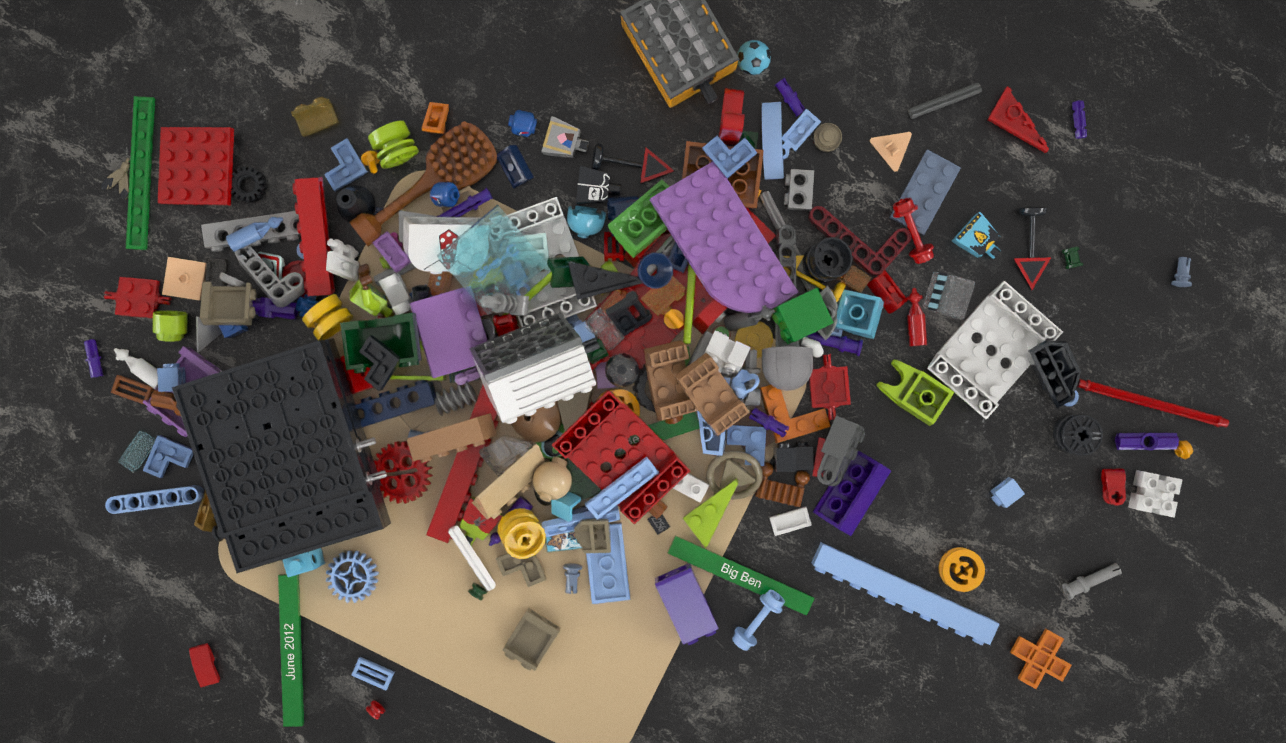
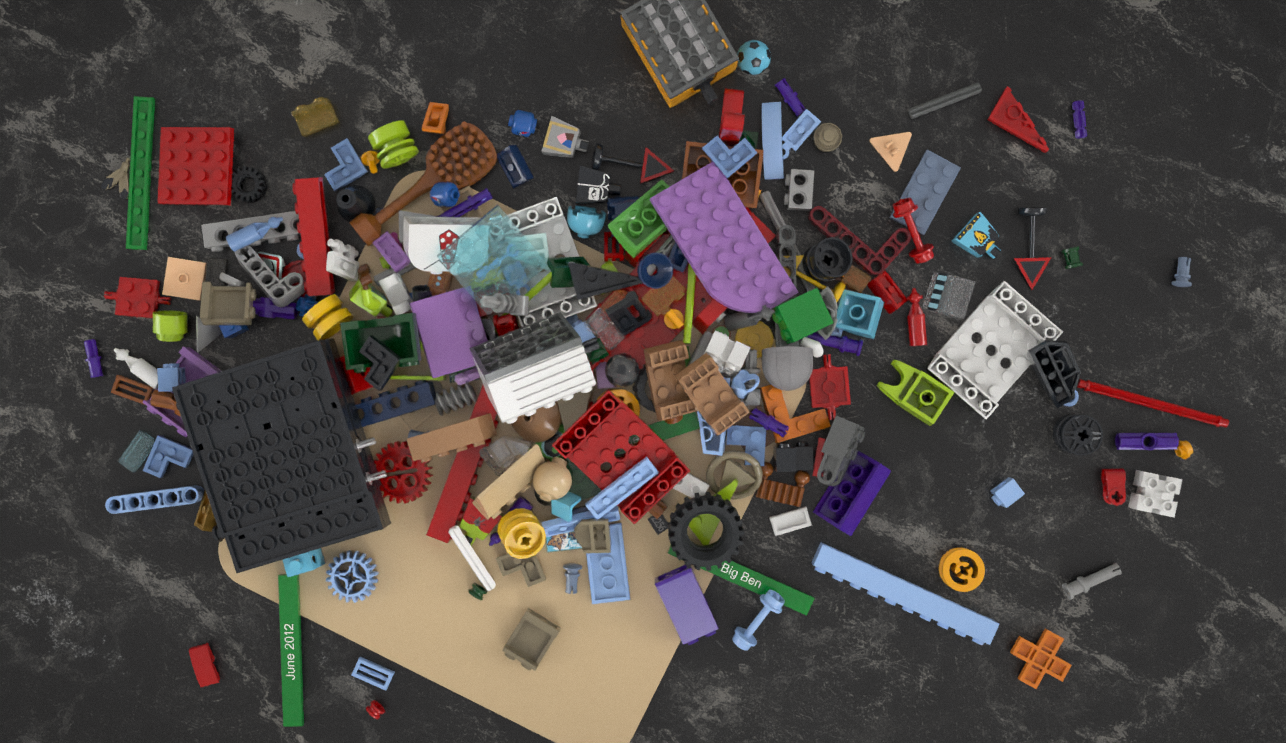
(708, 554): none -> black tyre

